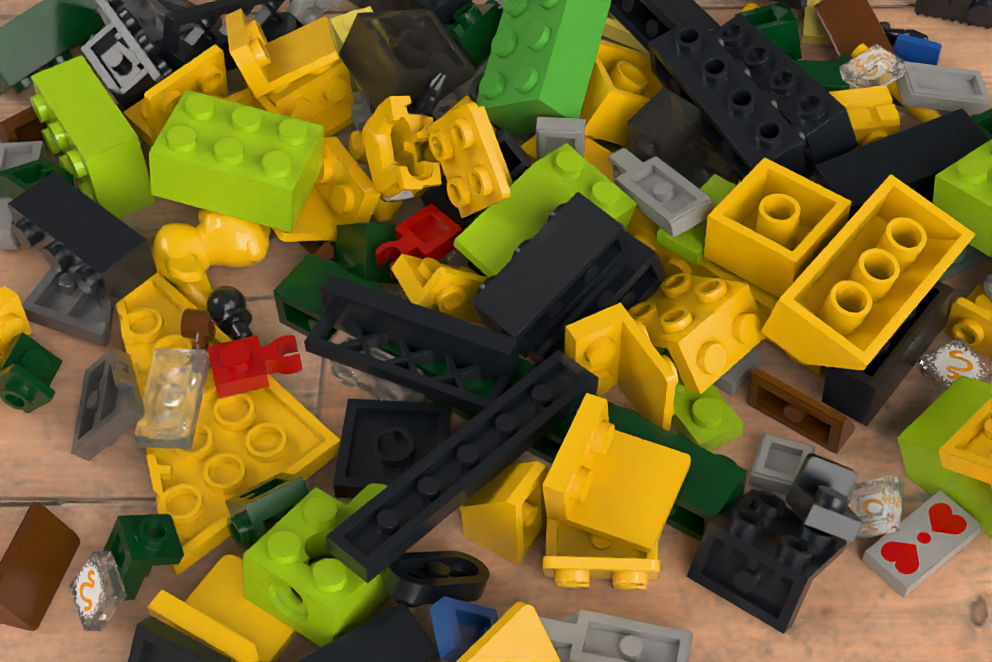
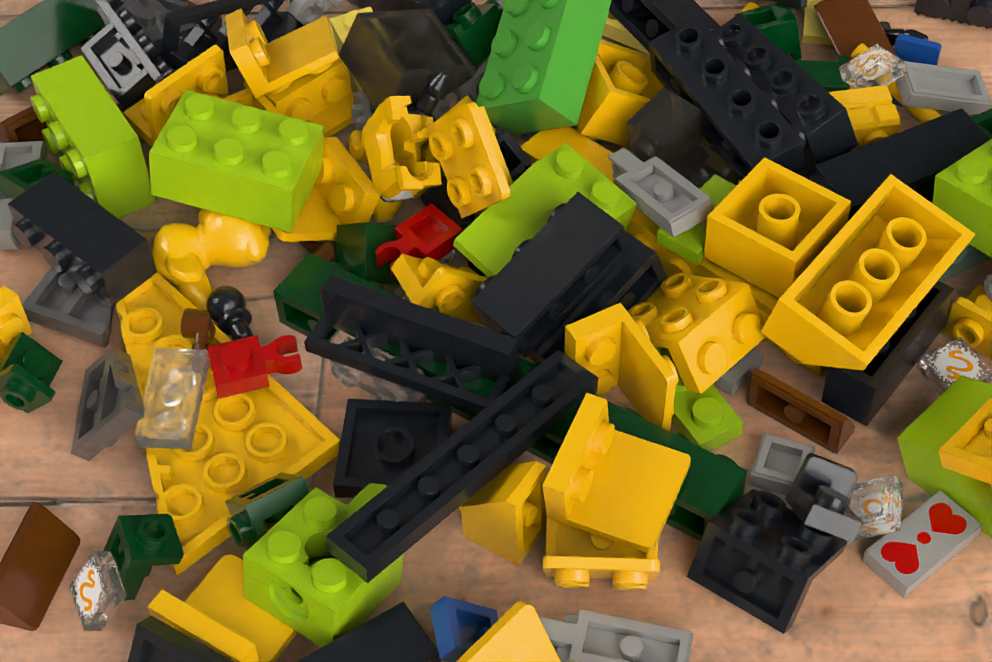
(429, 576): black plate -> none
(555, 132): light grey tile -> none

